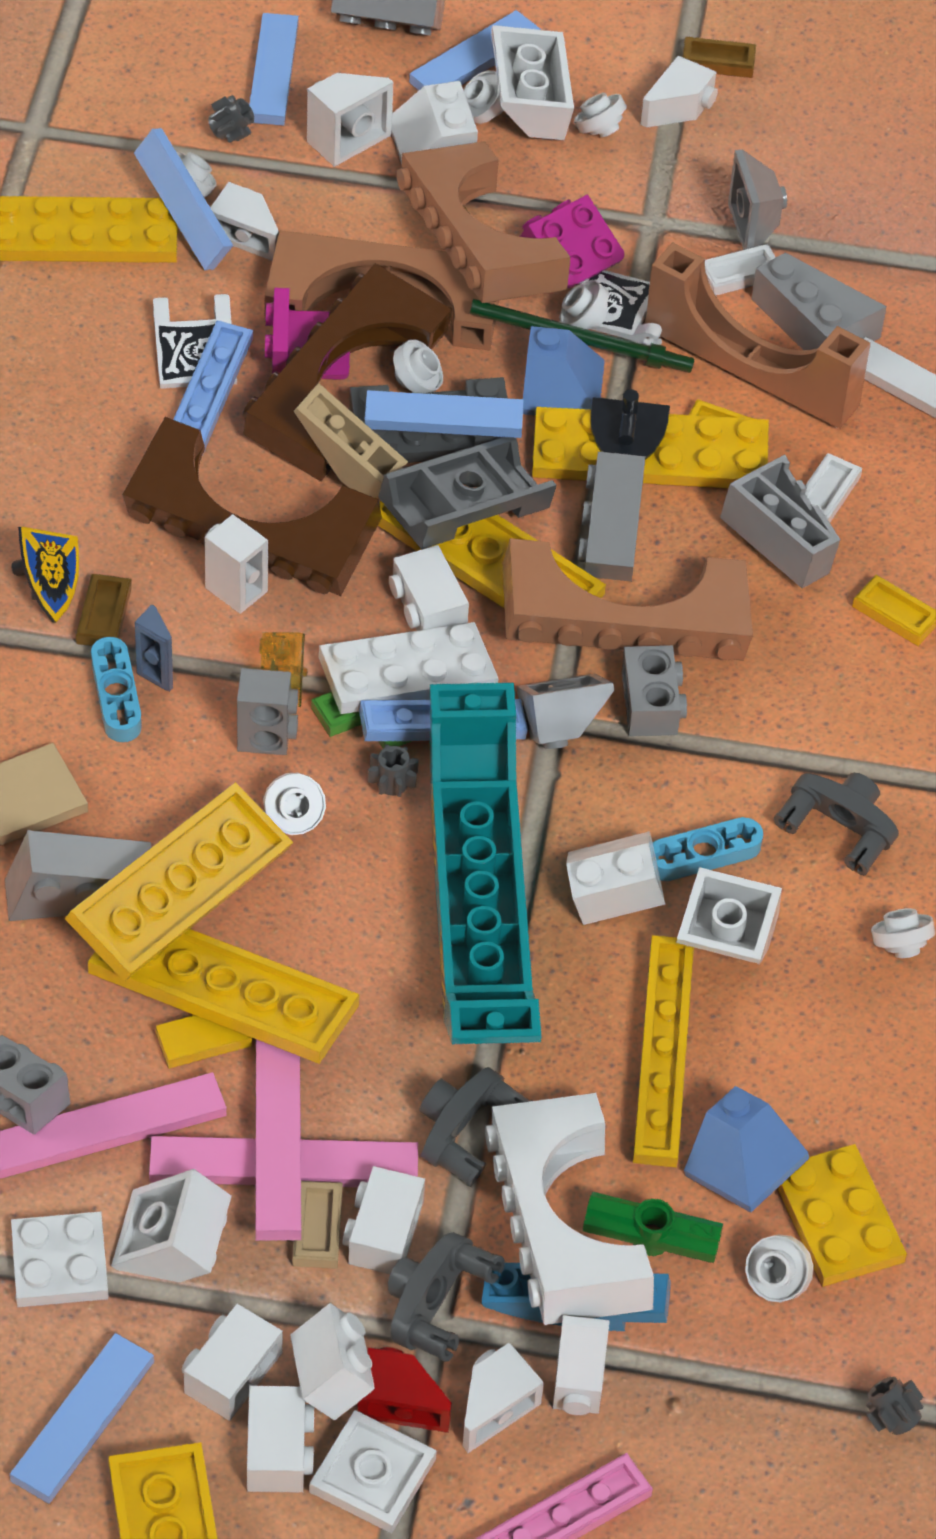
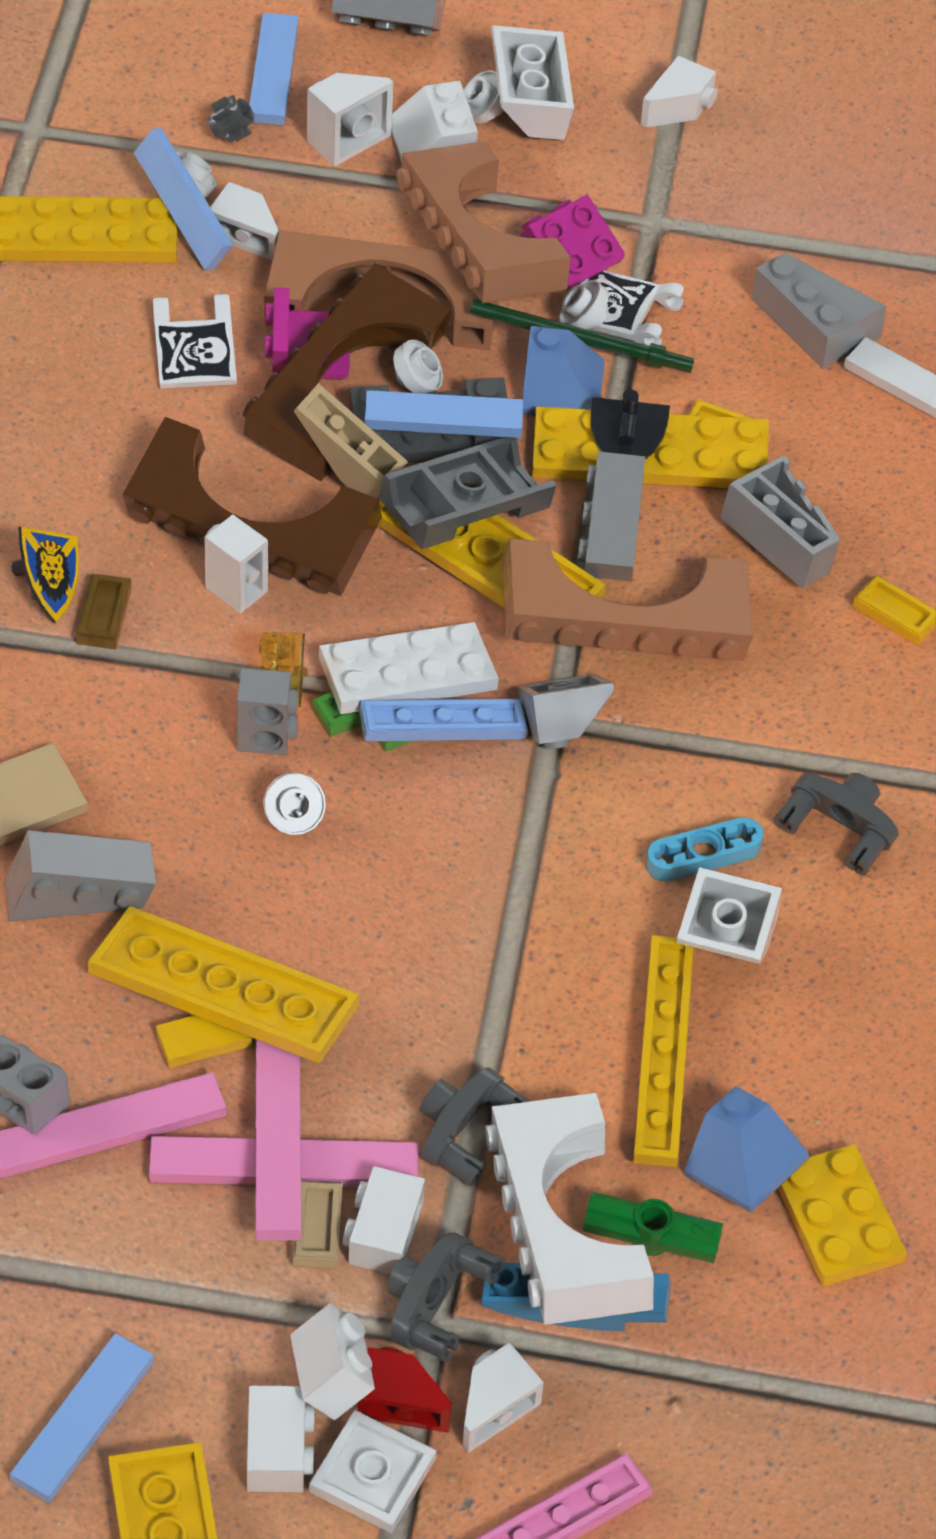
(59, 1259): white plate -> none
(111, 703): medium azure beam -> none
(154, 649): sand blue slope -> none
(173, 1228): white slope -> none
(178, 881): yellow plate -> none
(214, 377): light blue tile -> none
(233, 1358): white brick -> none
(393, 770): dark grey gear -> none
(428, 590): white brick -> none
(466, 58): light blue tile -> none
(480, 866): teal slope -> none
(580, 1365): white slope -> none
(600, 114): white plate -> none
(615, 878): white slope -> none
(652, 690): light grey brick -> none
(721, 56): pearl gold tile -> none
(736, 269): white tile -> none
(754, 199): light grey slope -> none
(779, 1268): white plate -> none
(817, 380): nougat arch -> none
(832, 484): white tile -> none
(894, 1405): dark grey gear -> none
(903, 932): white plate -> none

